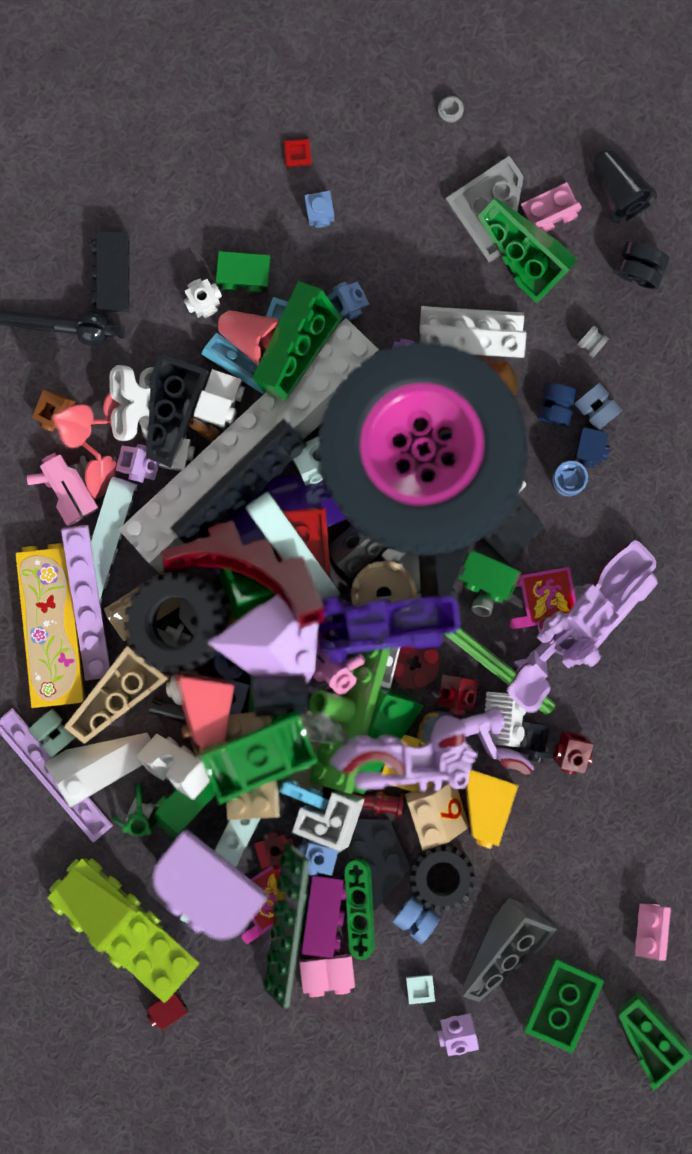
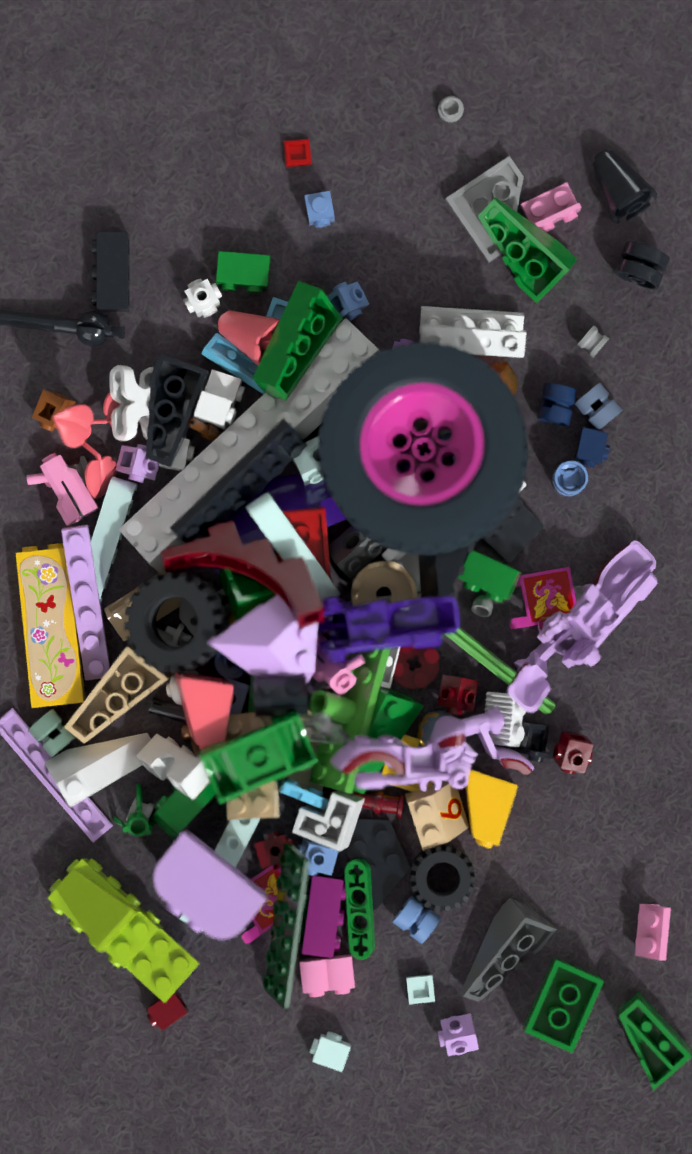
(330, 1051): none -> light aqua brick

